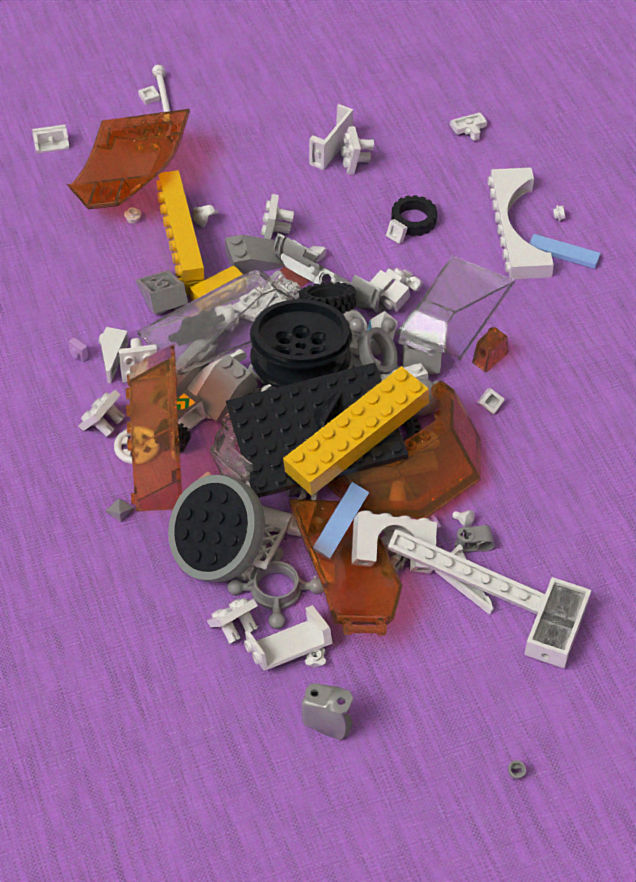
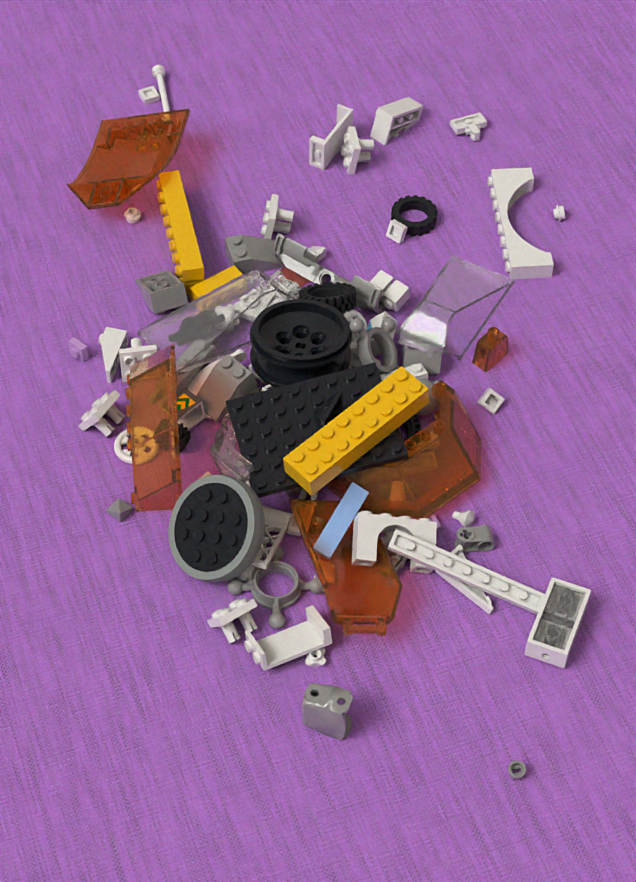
(50, 139): white hinge -> none
(201, 214): white piece -> none
(394, 118): none -> white wedge
(406, 278): white hinge -> none
(566, 251): light blue tile -> none

